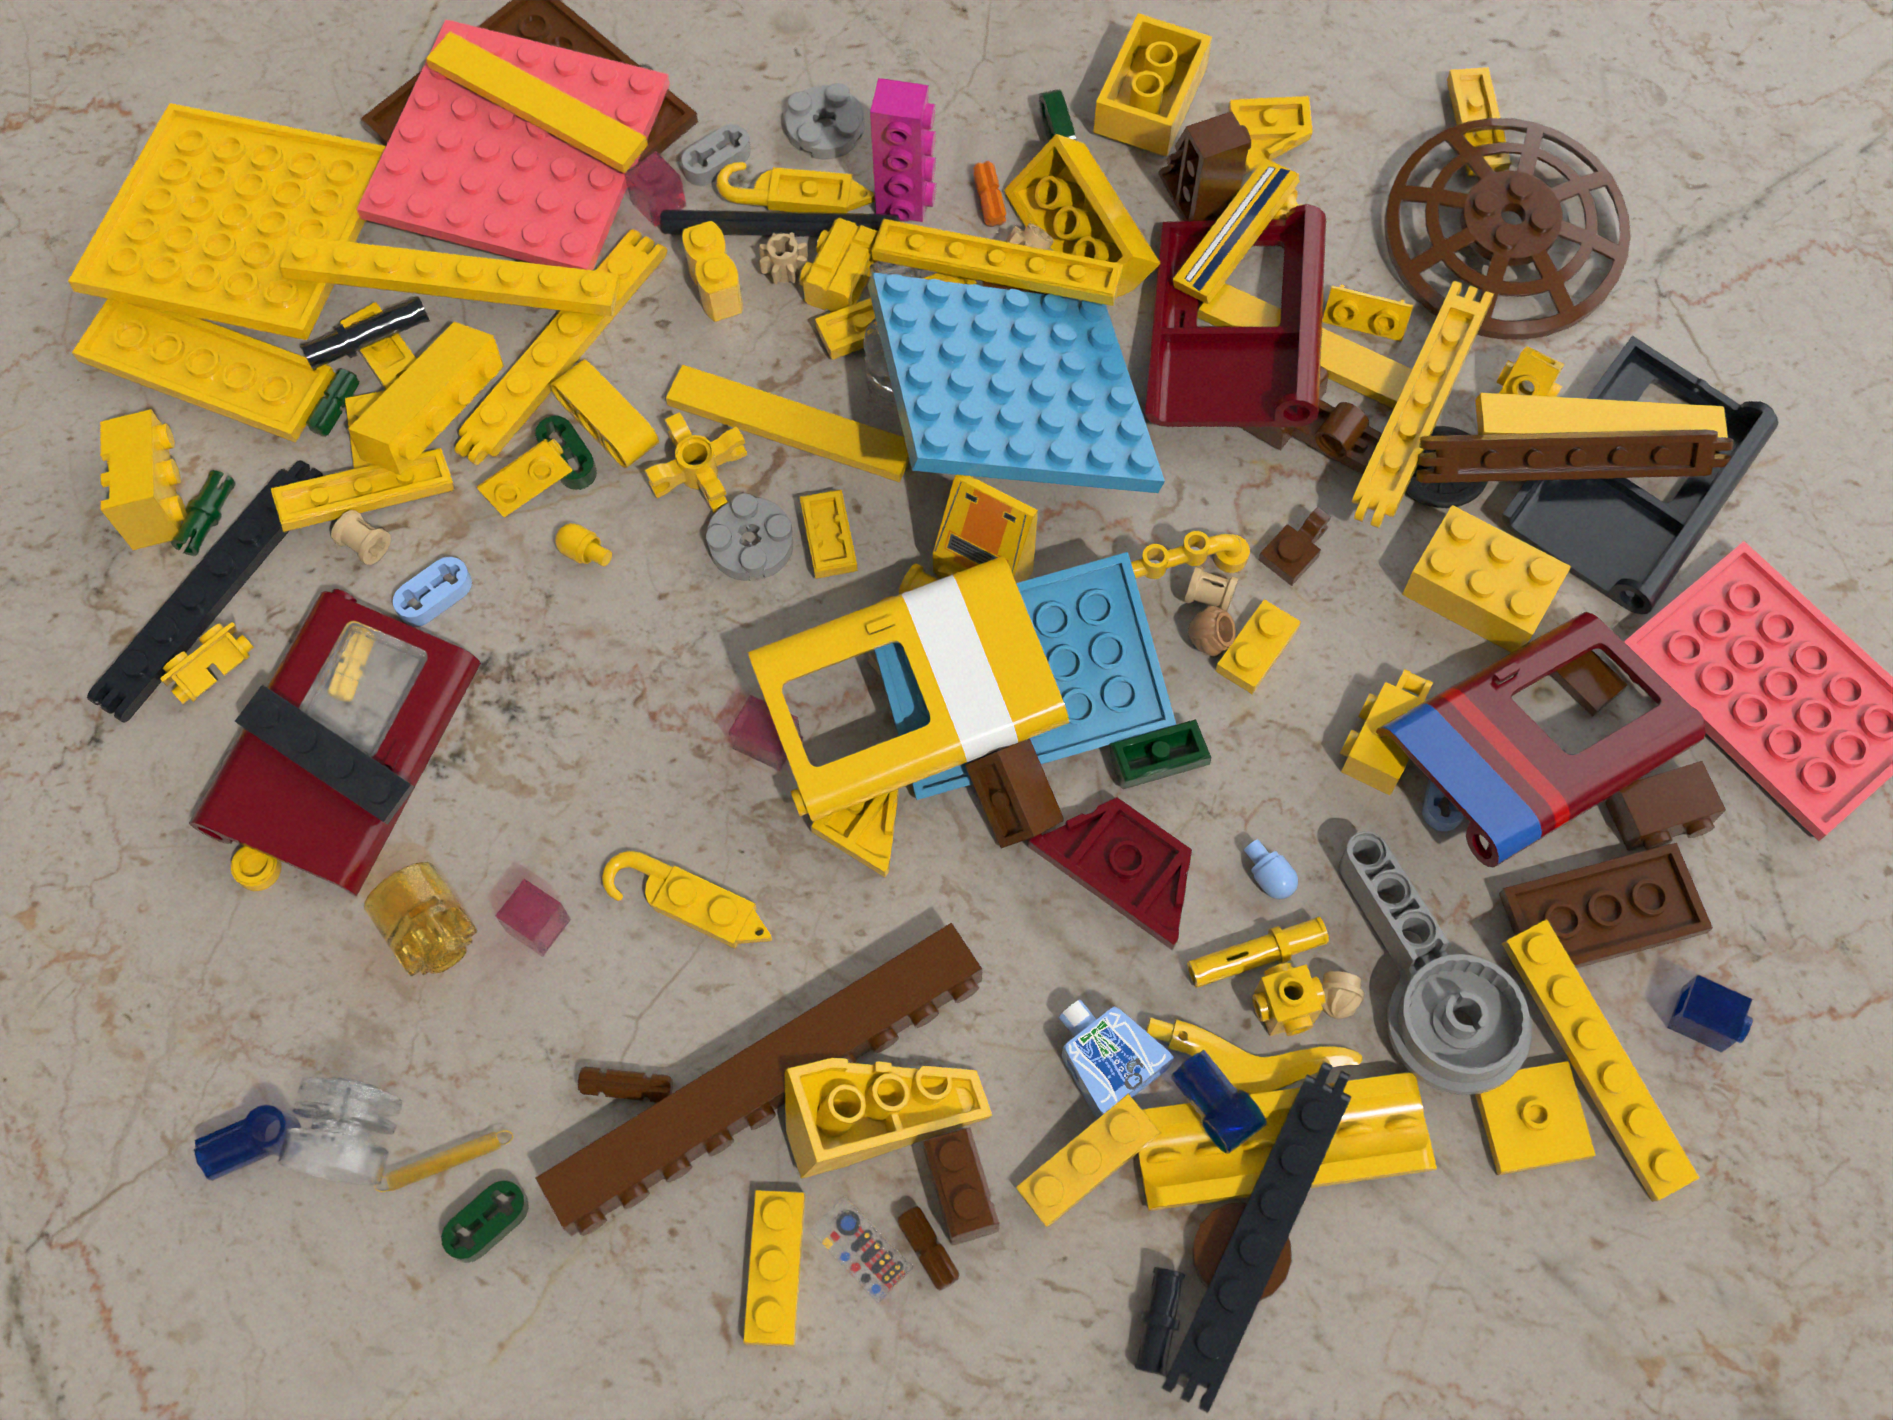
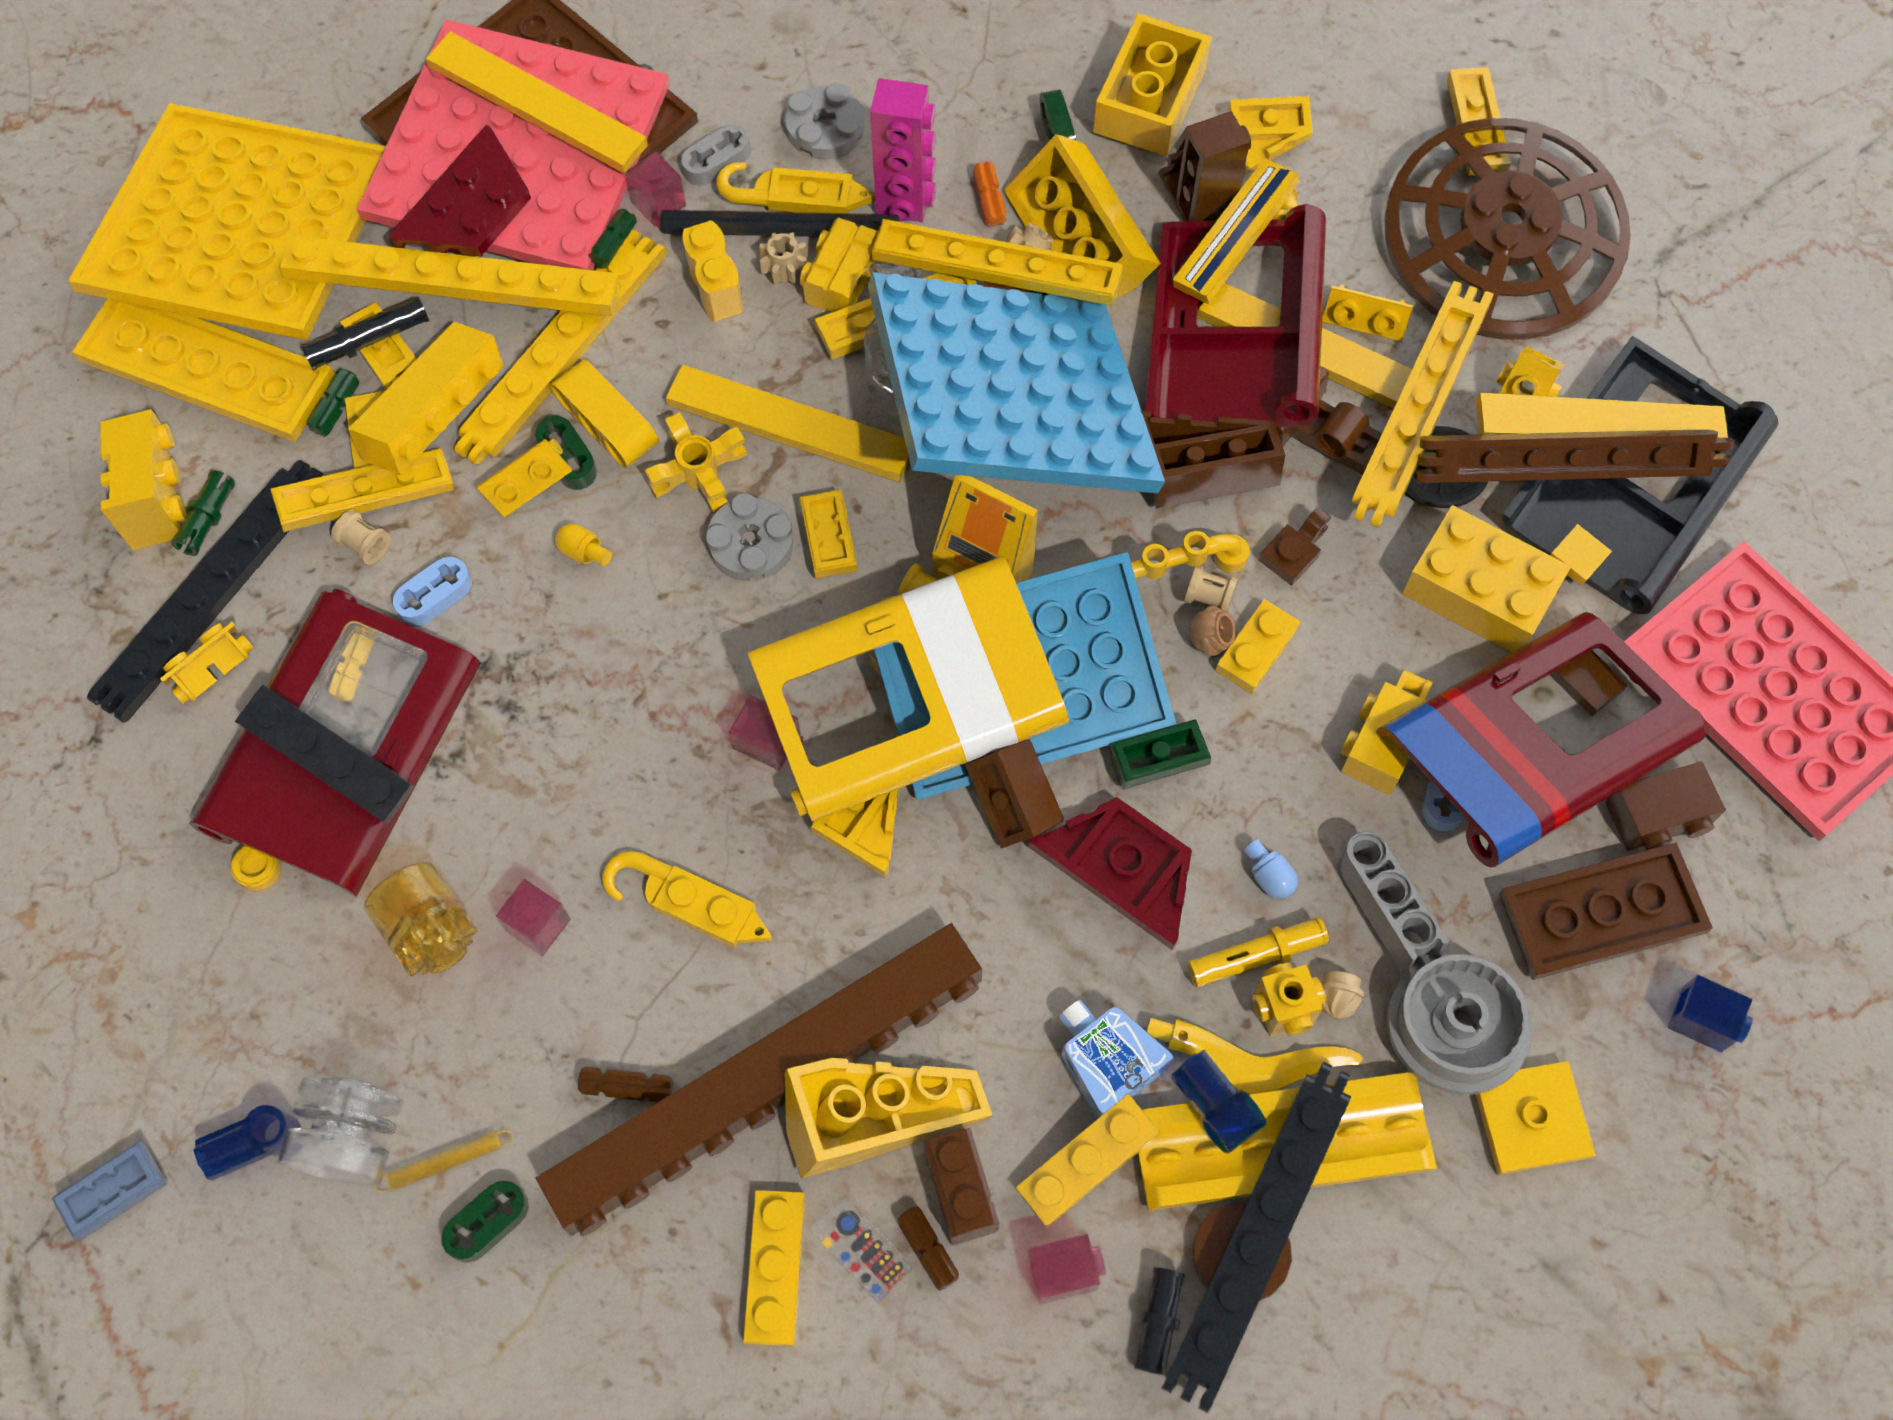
(109, 1191): none -> sand blue plate
(467, 202): none -> dark red wing
(612, 238): none -> dark green piece
(1066, 1268): none -> clear pink brick
(1213, 457): none -> reddish brown wedge
(1582, 553): none -> yellow tile
(1600, 1061): yellow plate -> none

